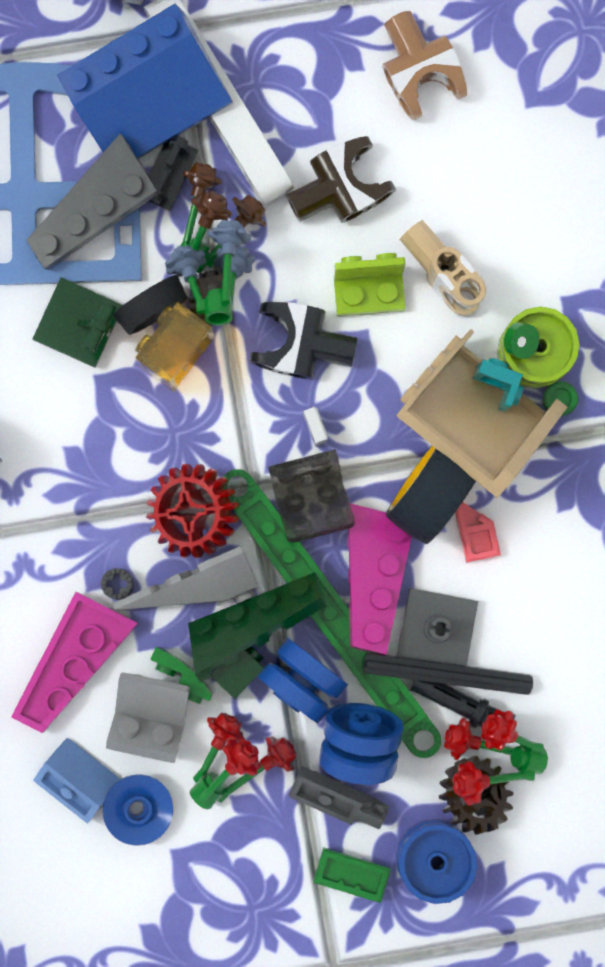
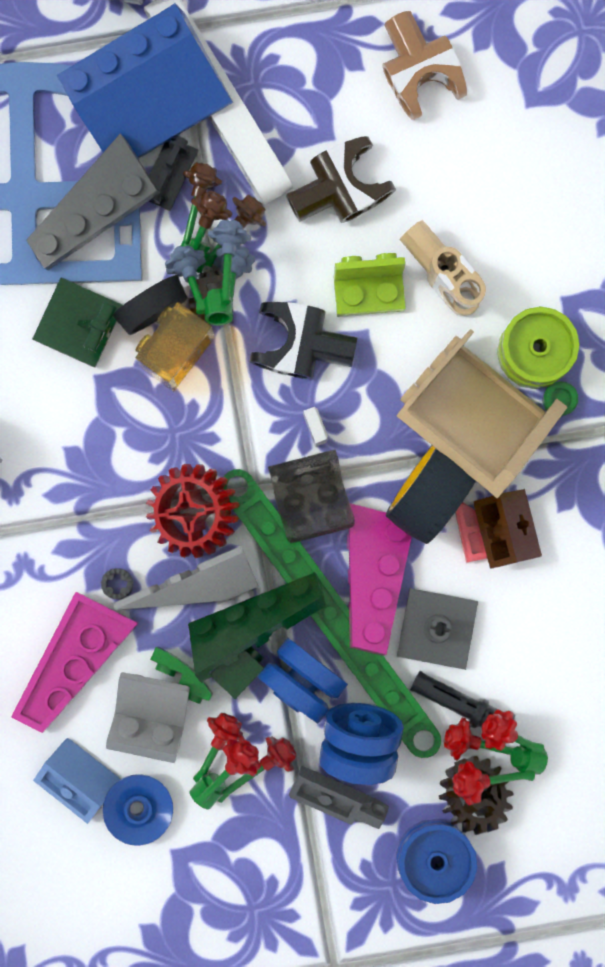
(351, 875): green plate -> none
(447, 673): black axle -> none
(496, 374): teal bracket -> none
(507, 528): none -> reddish brown brick
(521, 340): green tile -> none

